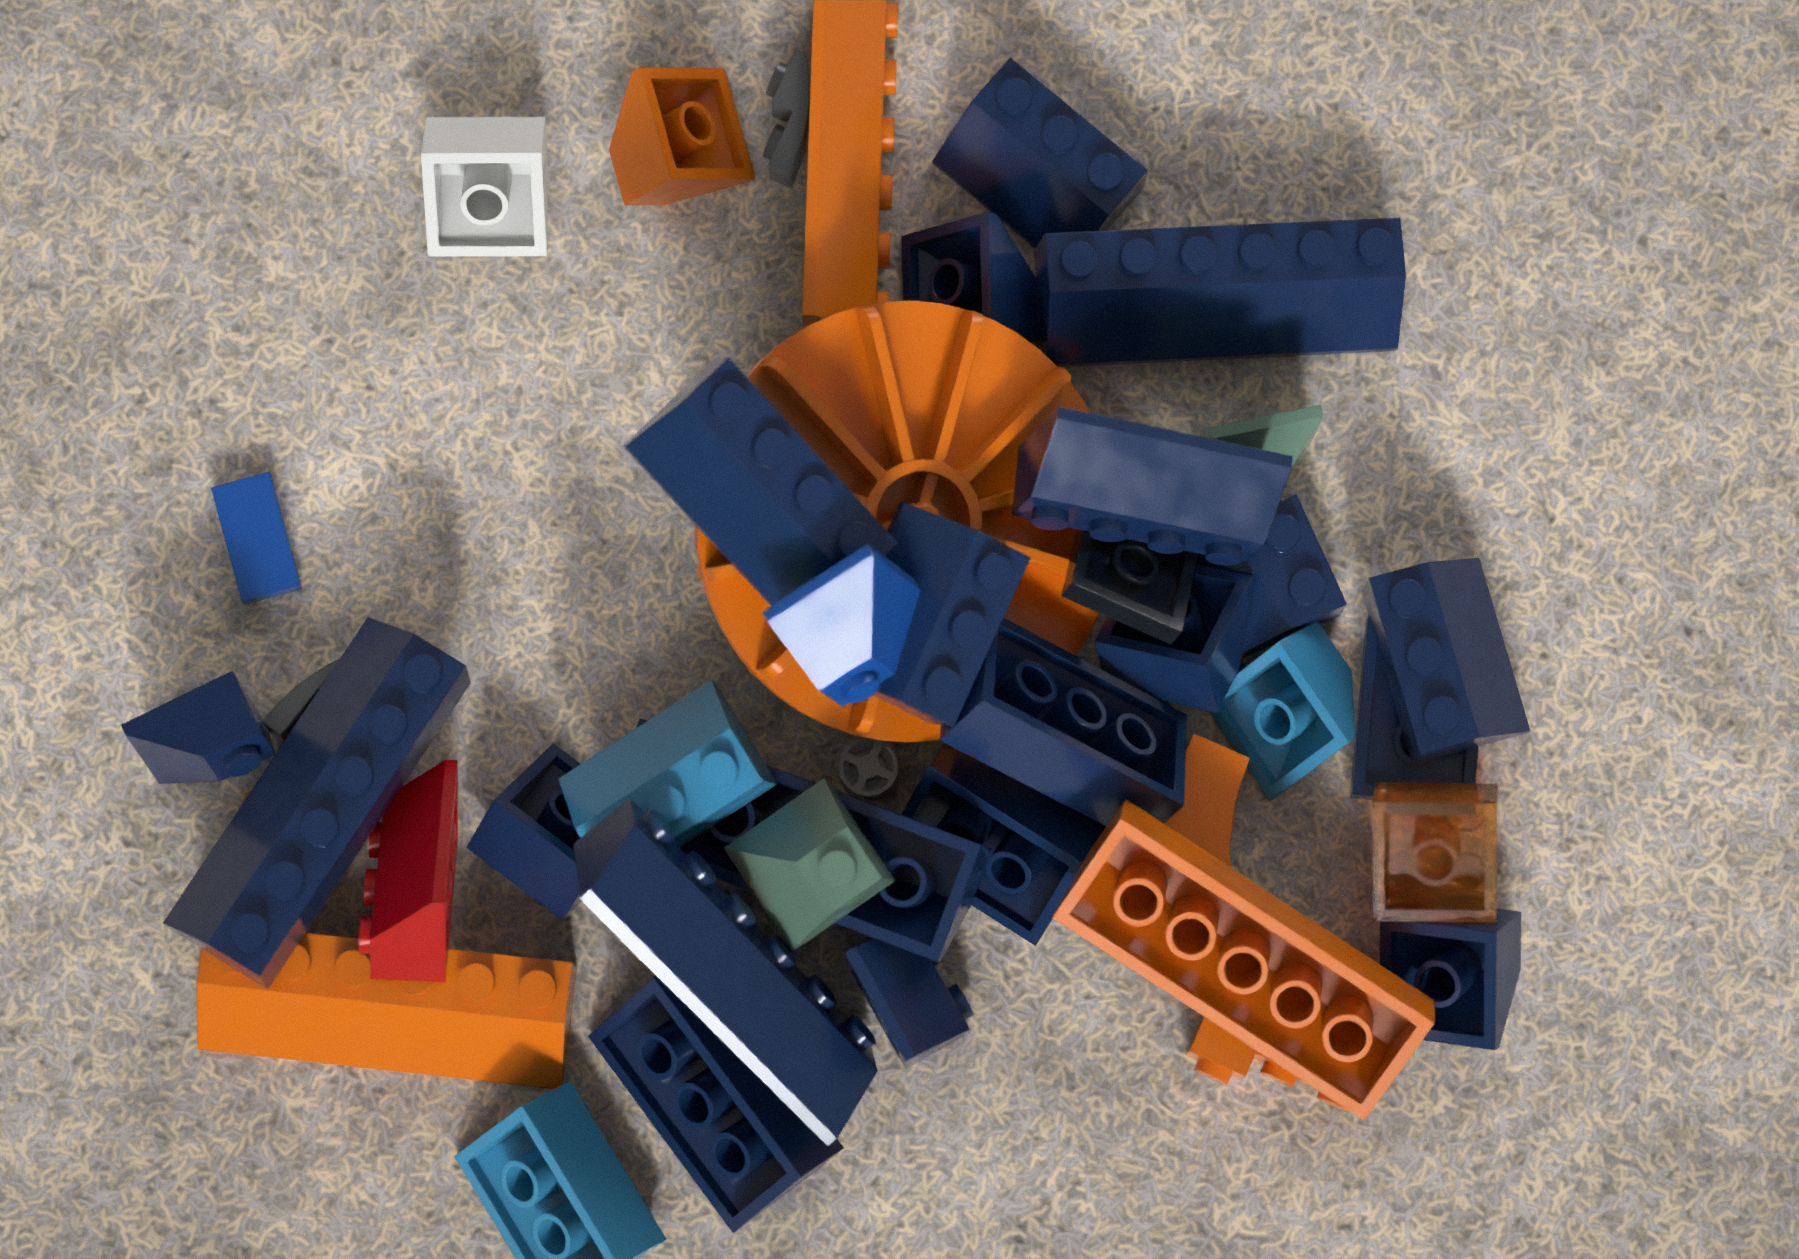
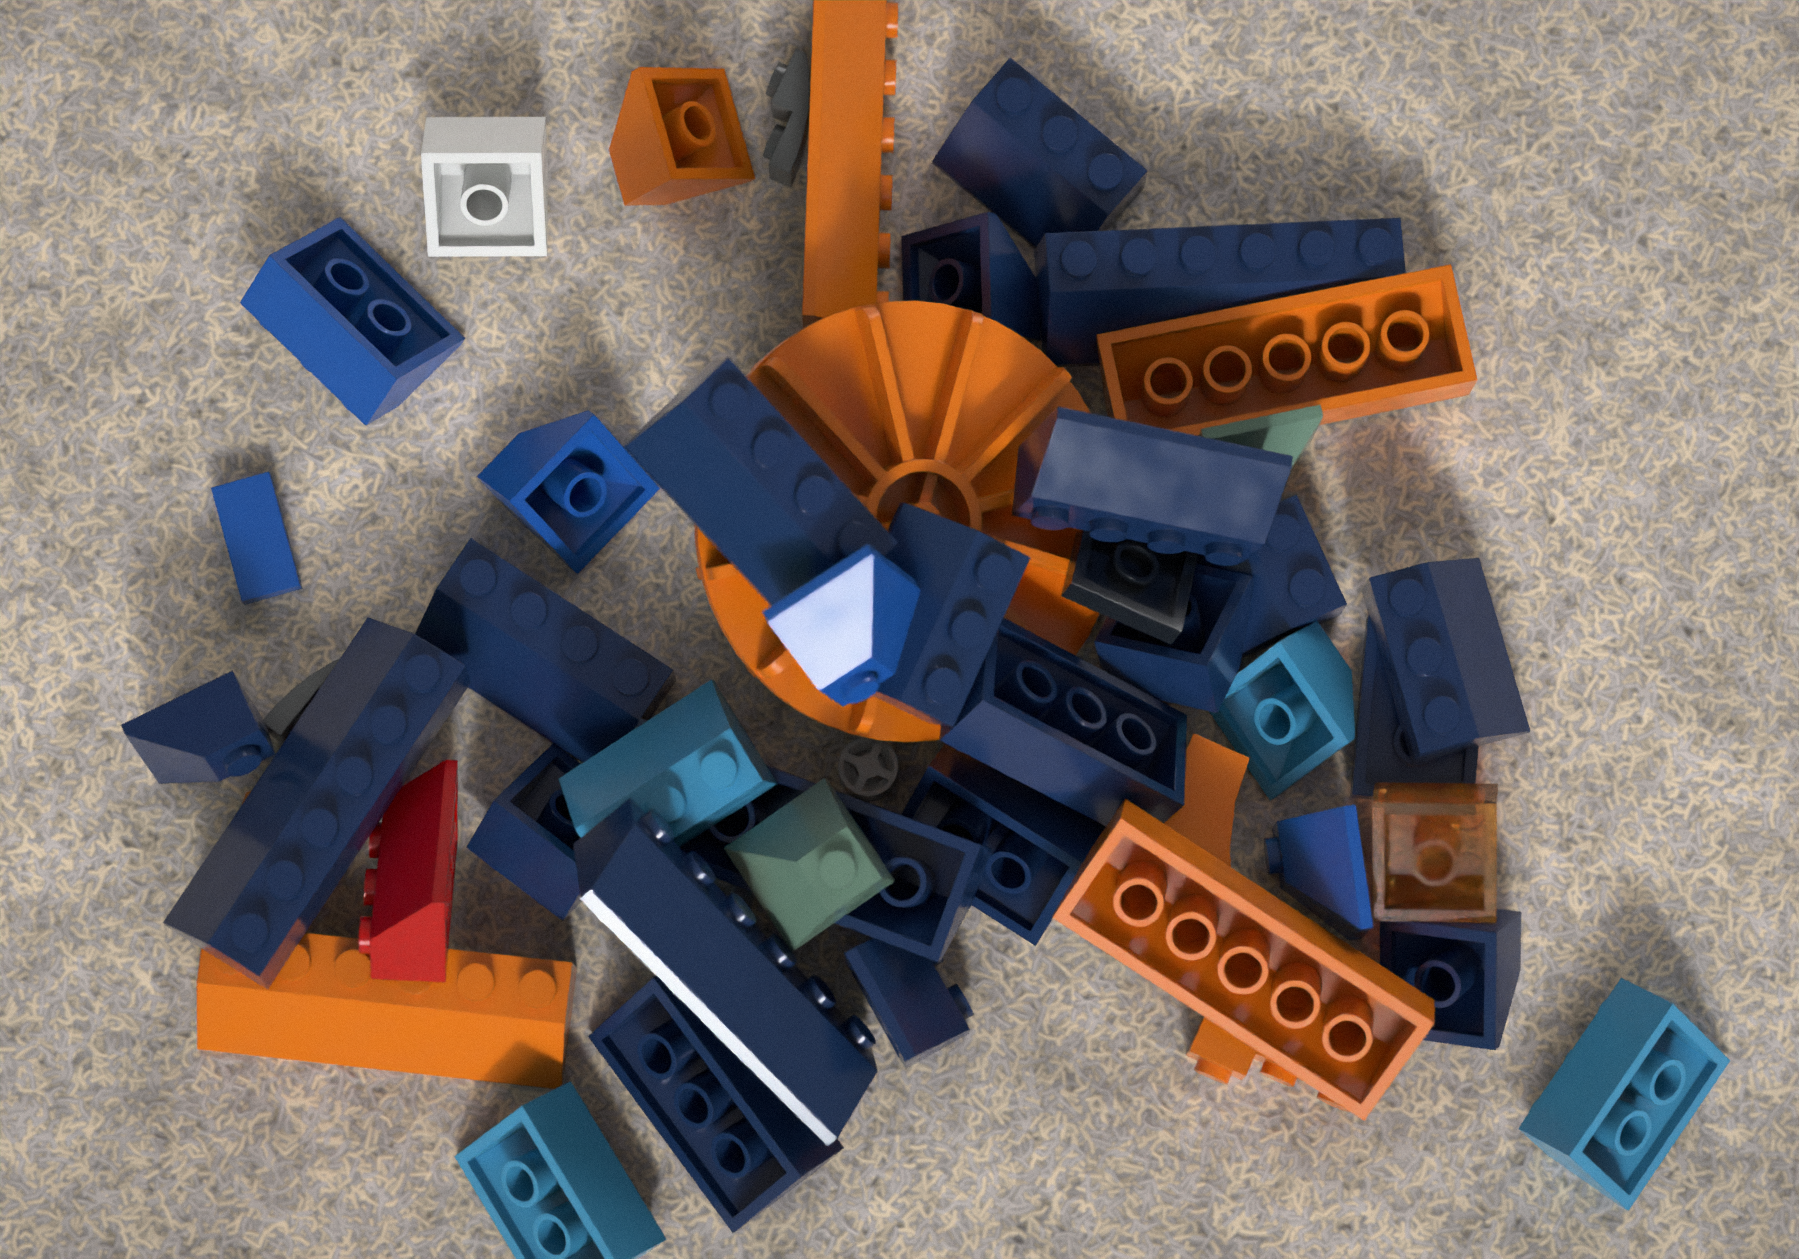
(350, 319): none -> blue slope
(542, 655): none -> dark blue slope
(569, 485): none -> blue slope
(1323, 867): none -> blue slope
(1337, 347): none -> orange slope
(1625, 1093): none -> dark azure slope

